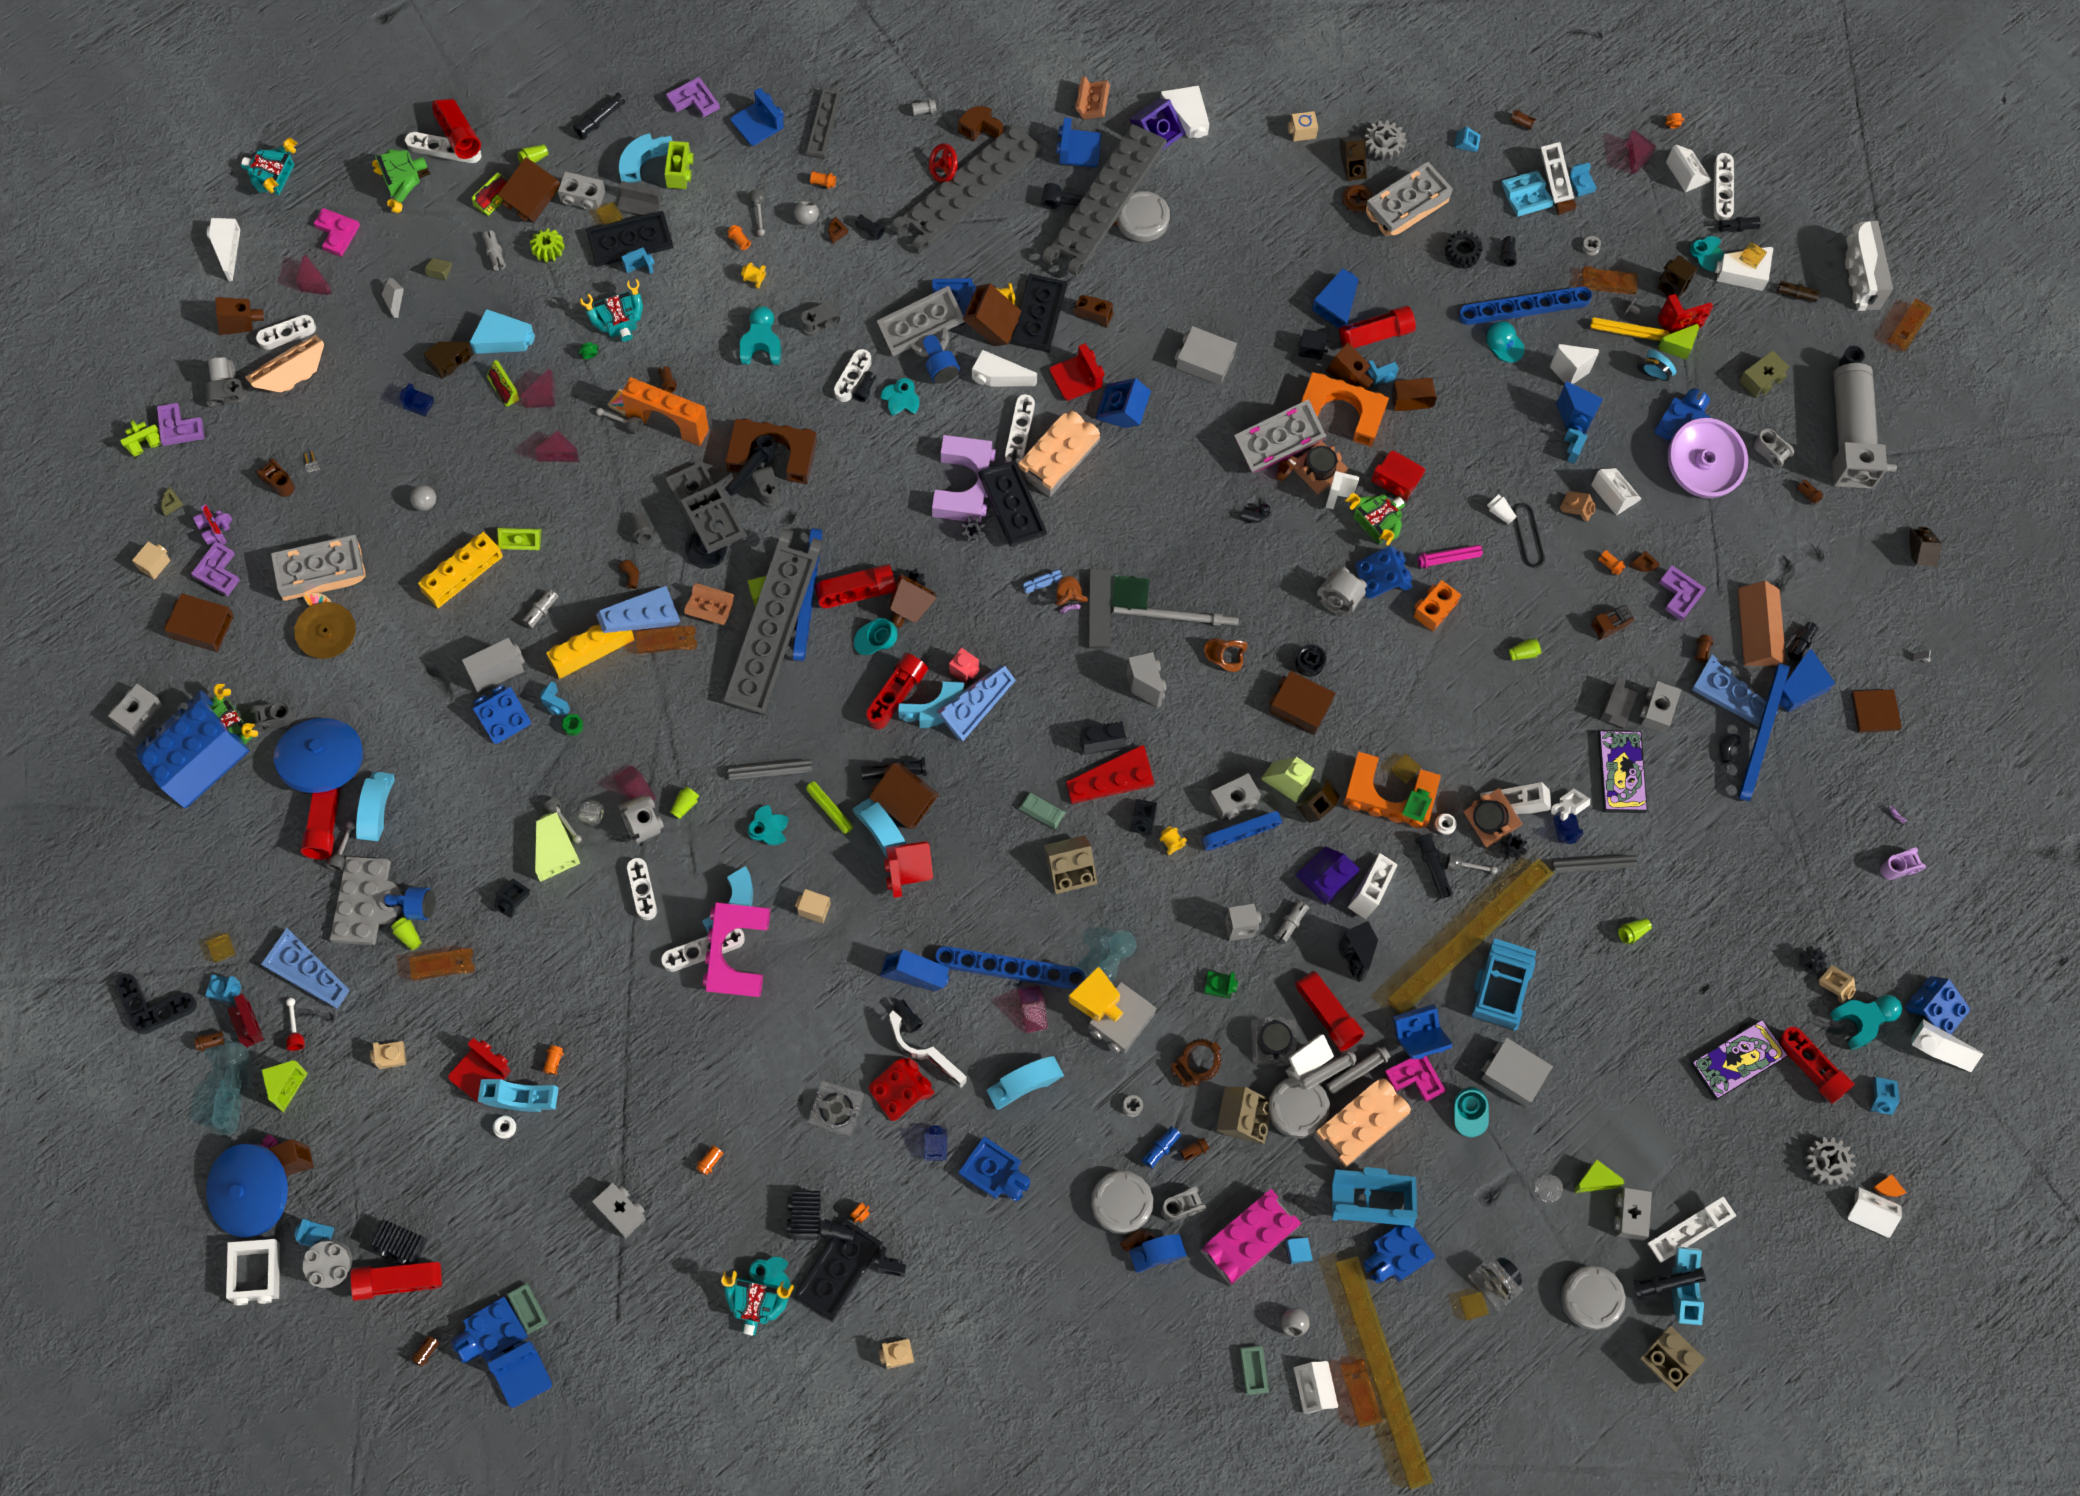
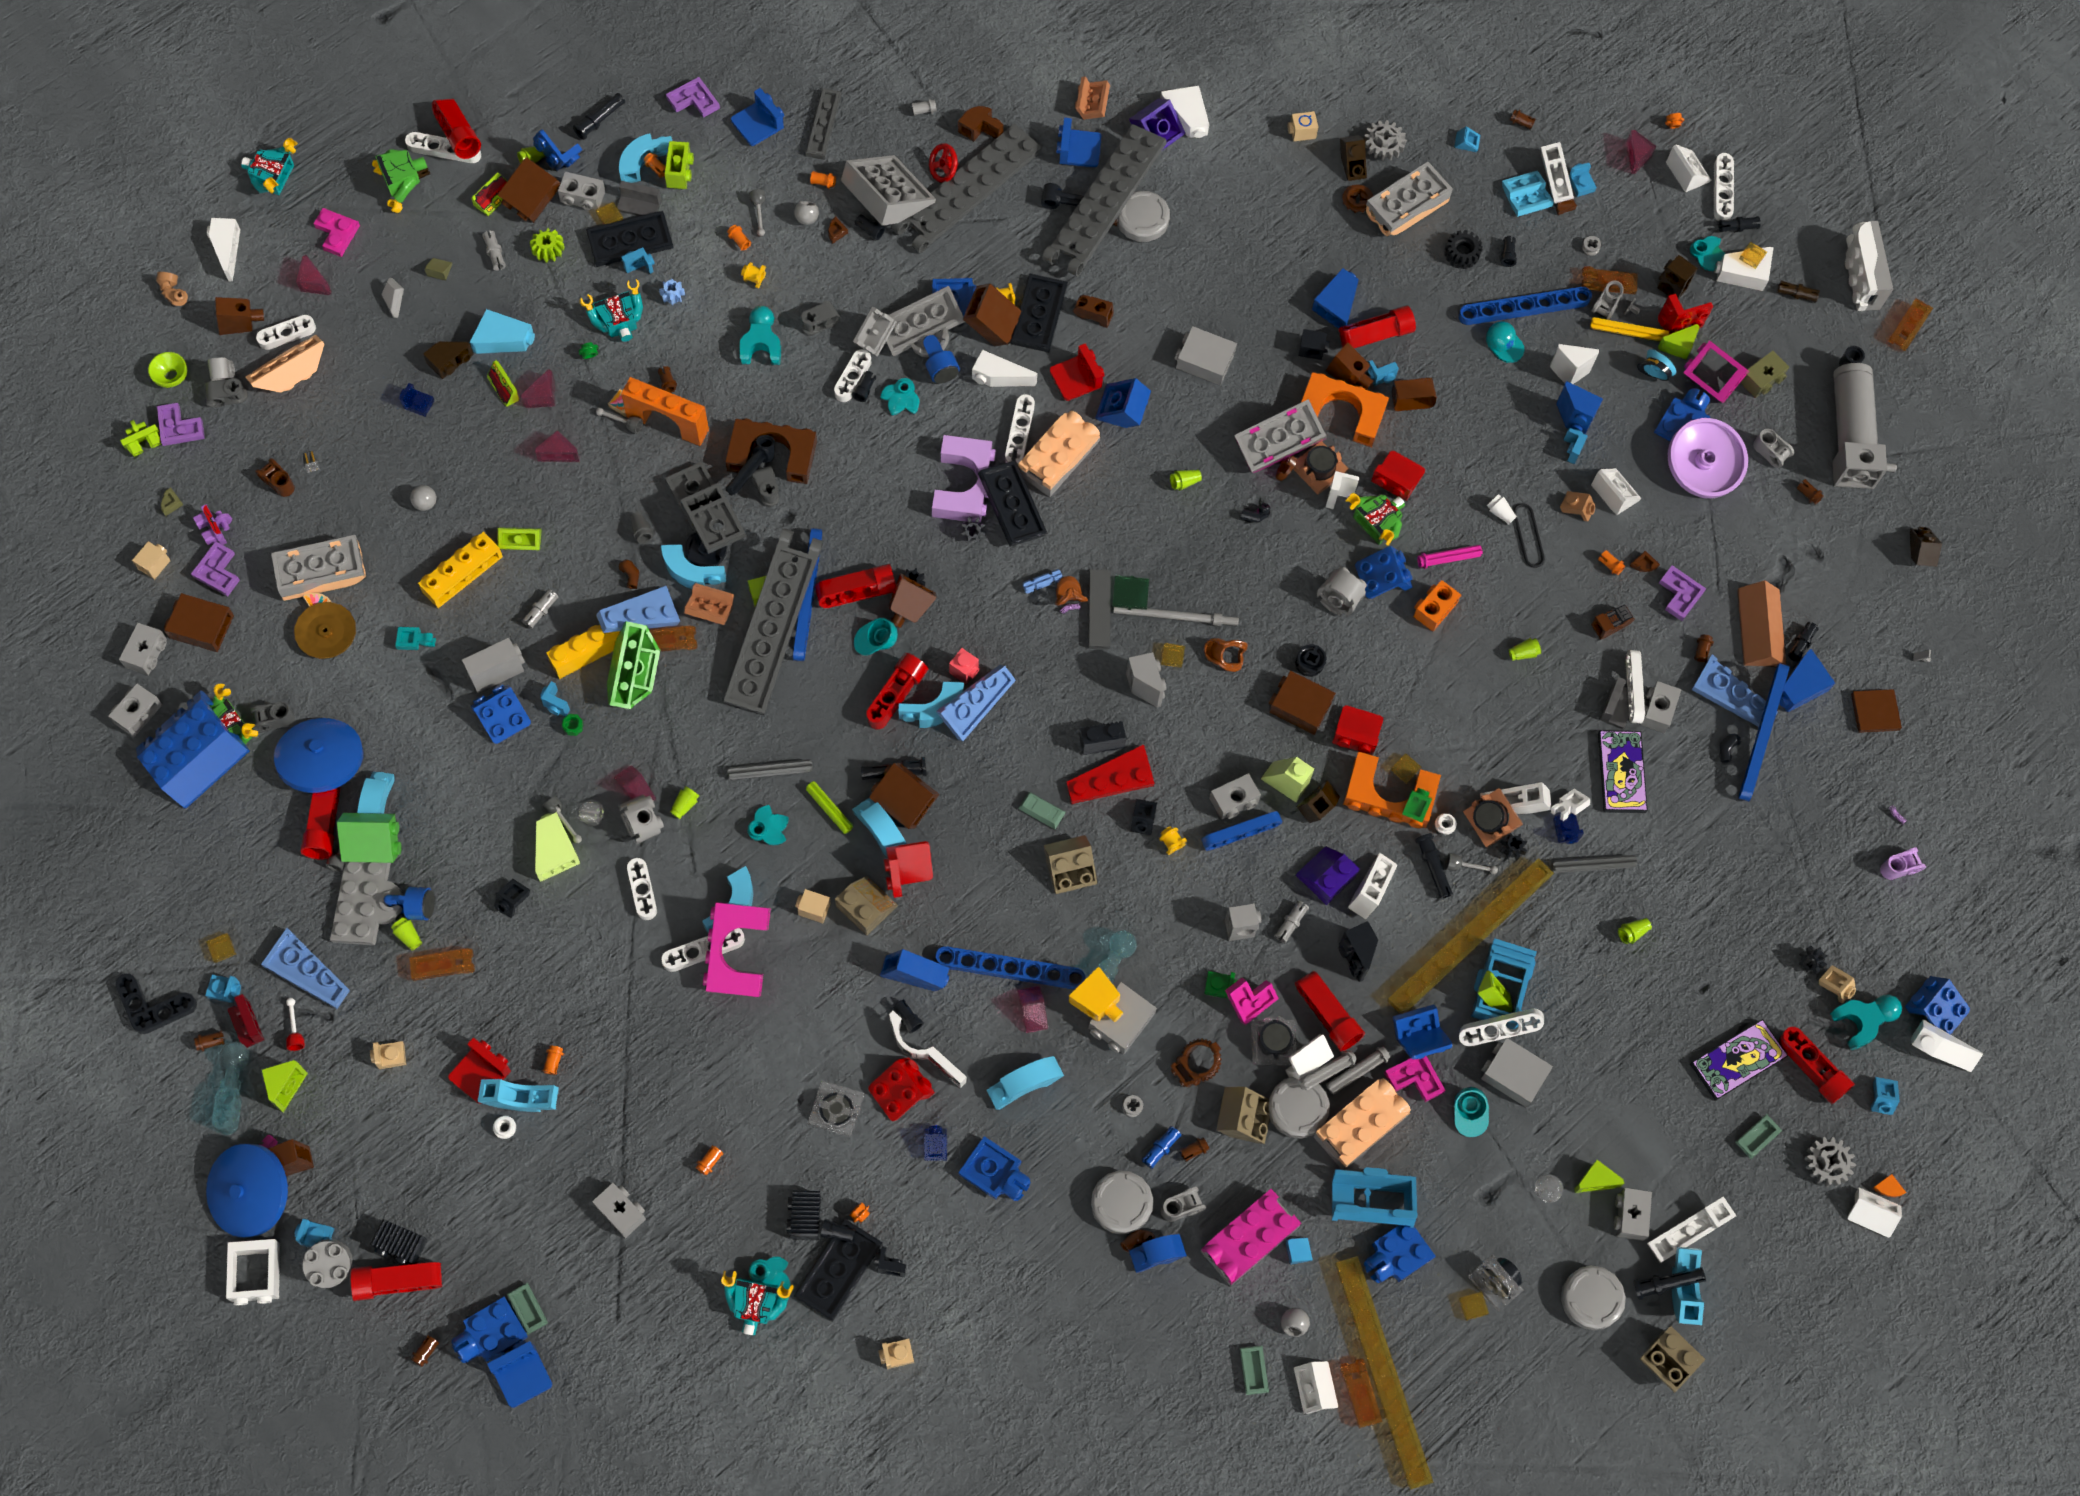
(143, 649): none -> light grey brick
(165, 363): none -> lime piece
(167, 281): none -> medium nougat arm
(368, 837): none -> bright green brick
(410, 637): none -> teal plate
(553, 155): none -> blue bracket
(632, 666): none -> bright green wedge
(652, 161): none -> orange pin
(672, 291): none -> light blue gear
(687, 573): none -> medium azure arch
(865, 904): none -> dark tan slope
(874, 331): none -> light grey hinge
(886, 188): none -> light grey slope
(1173, 655): none -> clear yellow tile
(1184, 478): none -> lime cone
(1250, 1003): none -> dark pink plate
(1358, 730): none -> red bracket
(1494, 993): none -> lime slope
(1500, 1024): none -> white beam
(1608, 301): none -> light grey piece
(1635, 686): none -> white beam
(1733, 382): none -> dark pink window
(1758, 1136): none -> sand green tile

